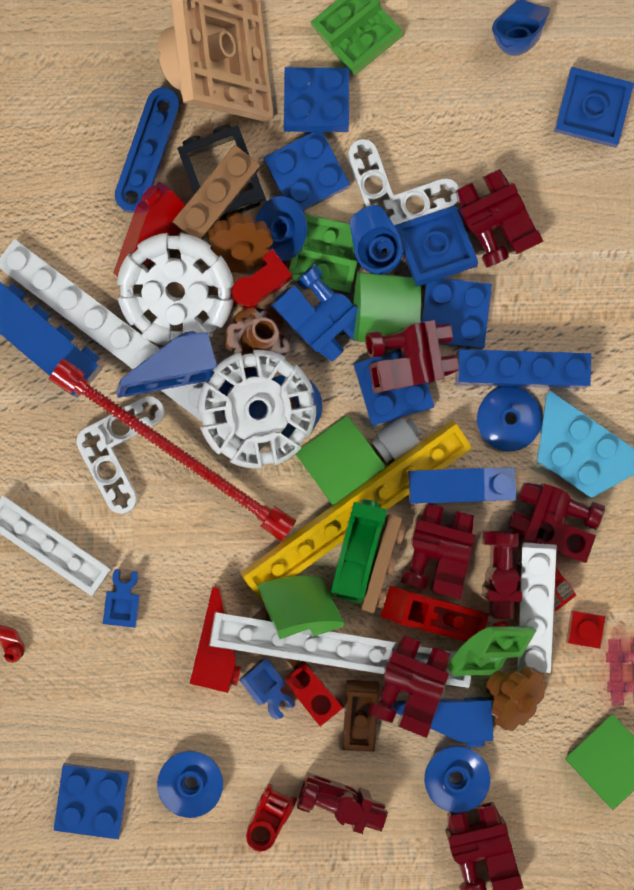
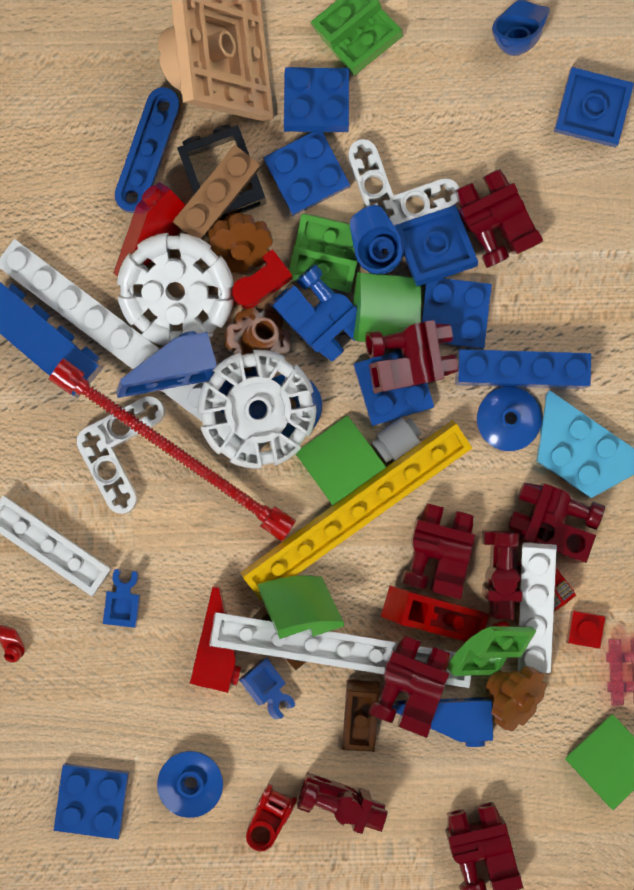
(287, 225): blue dish -> none
(313, 694): red leg -> none
(358, 551): green arch -> none
(383, 564): medium nougat plate -> none
(461, 795): blue dish -> none
(462, 485): blue slope -> none

